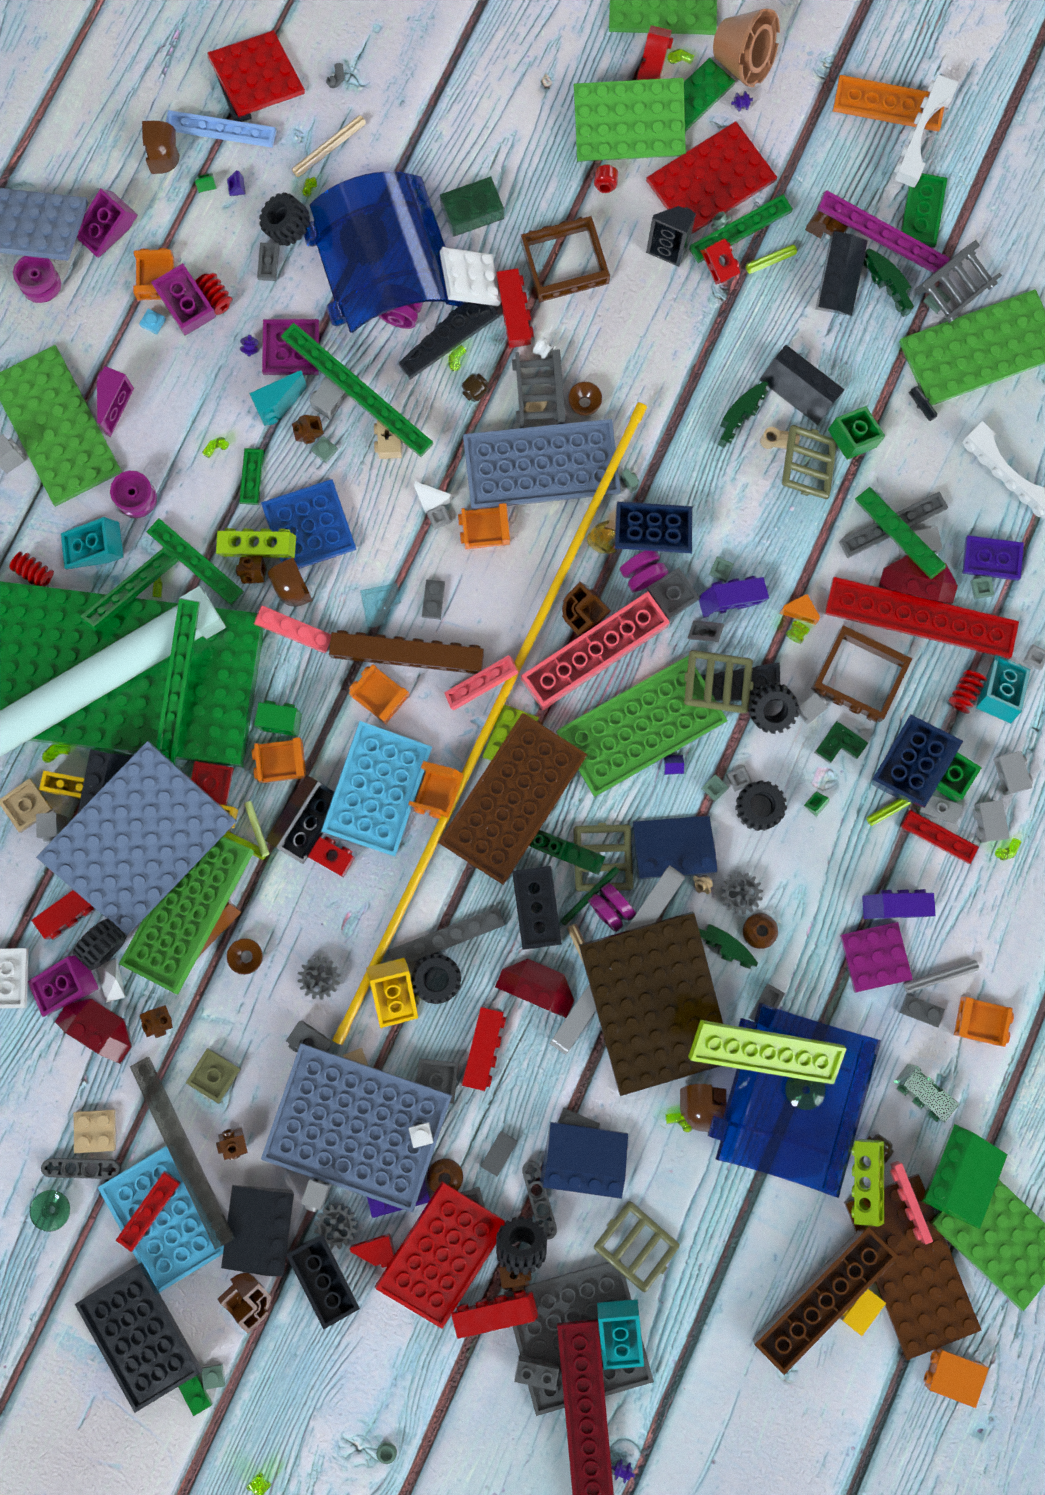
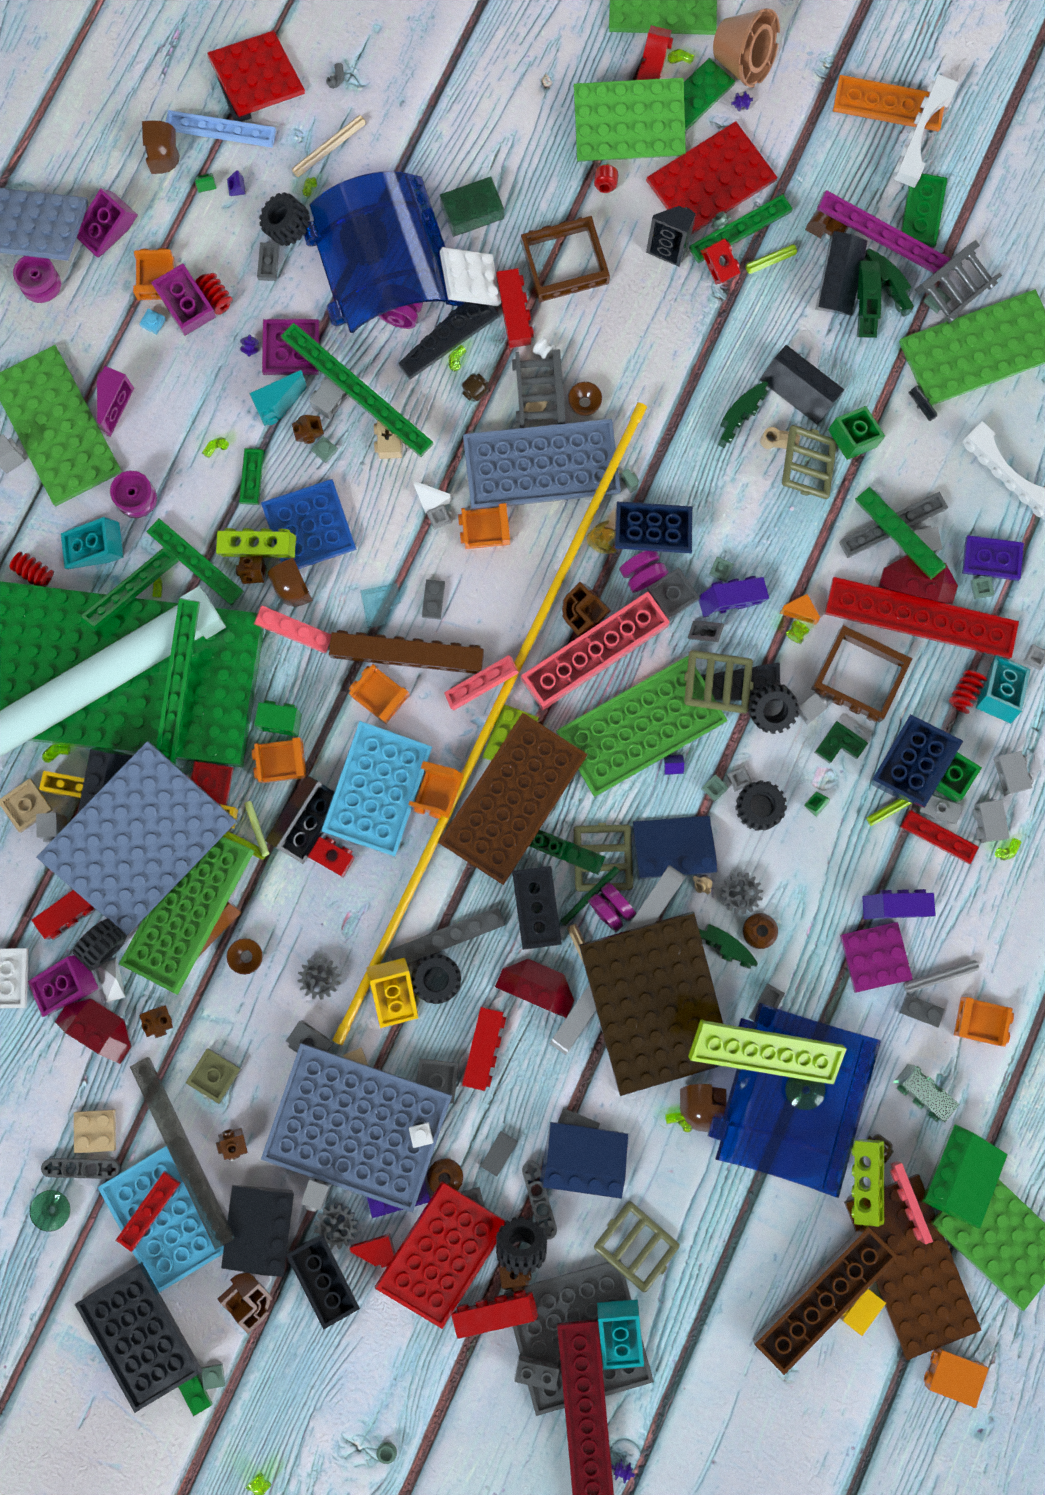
(869, 299): none -> dark green slope

